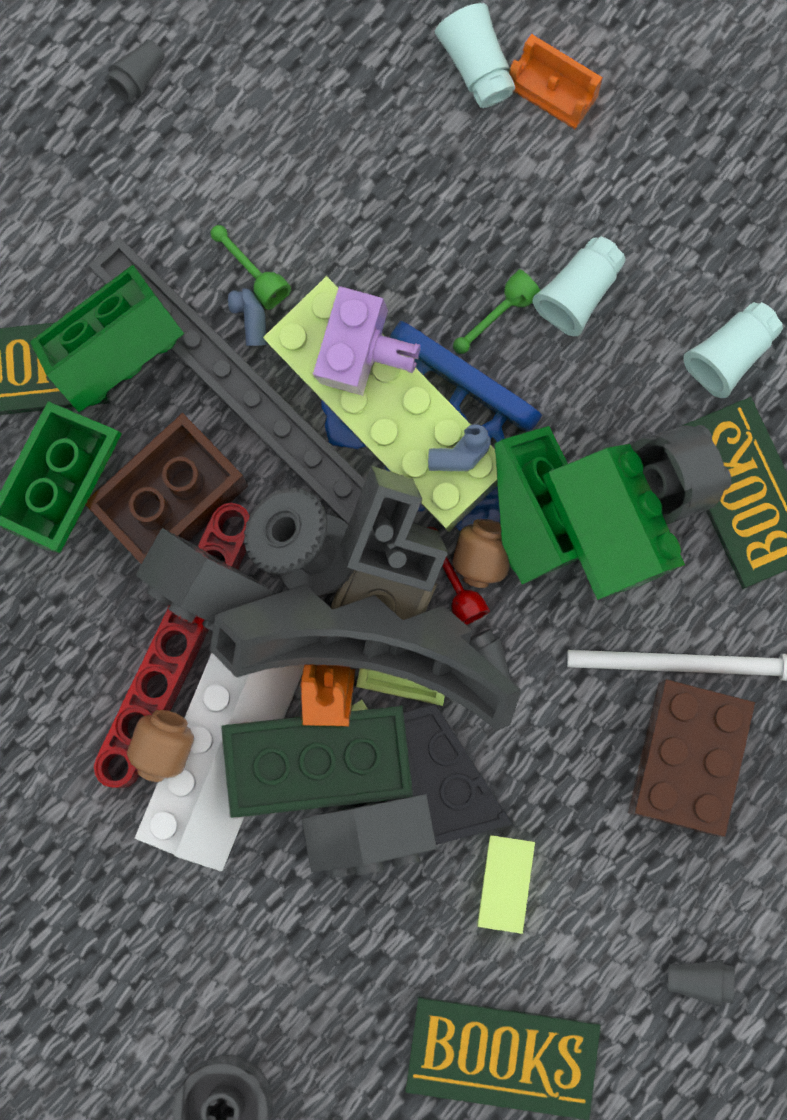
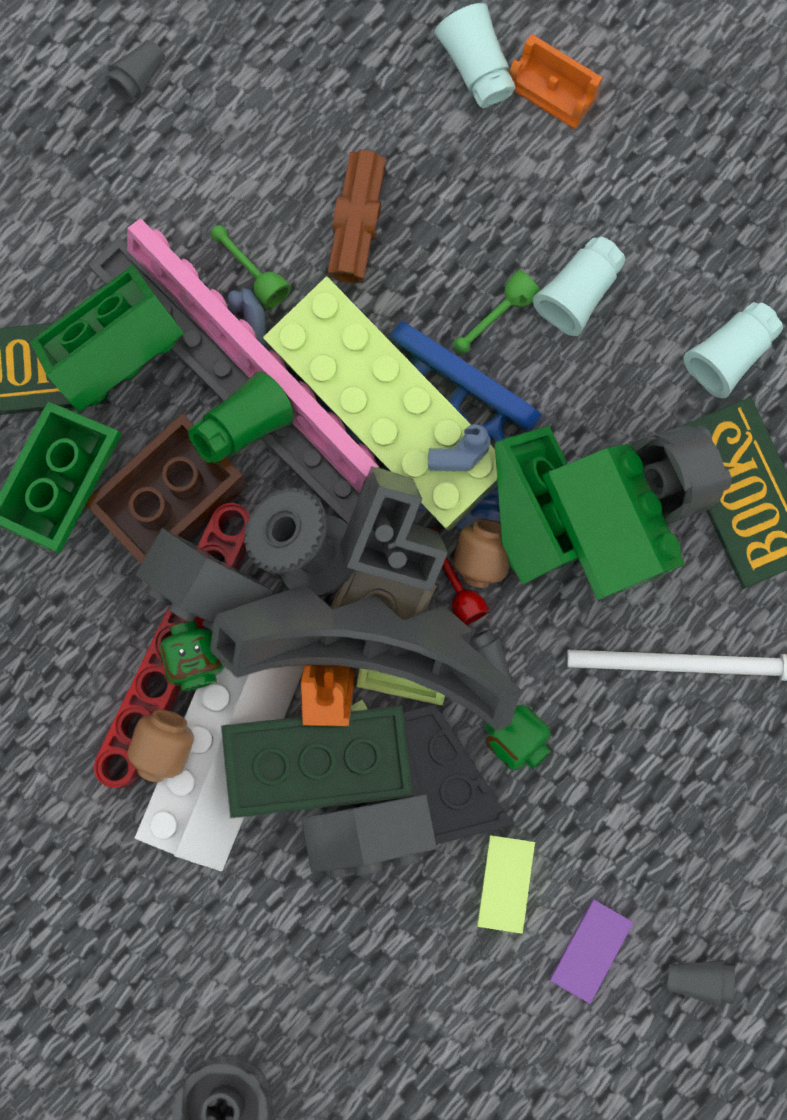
(188, 657): none -> green head
(241, 345): none -> bright pink plate
(242, 418): none -> green plant
(356, 217): none -> dark orange piece
(356, 342): lavender brick -> none
(503, 1058): dark green tile -> none
(522, 741): none -> green head
(591, 951): none -> medium lavender tile
(691, 758): reddish brown brick -> none

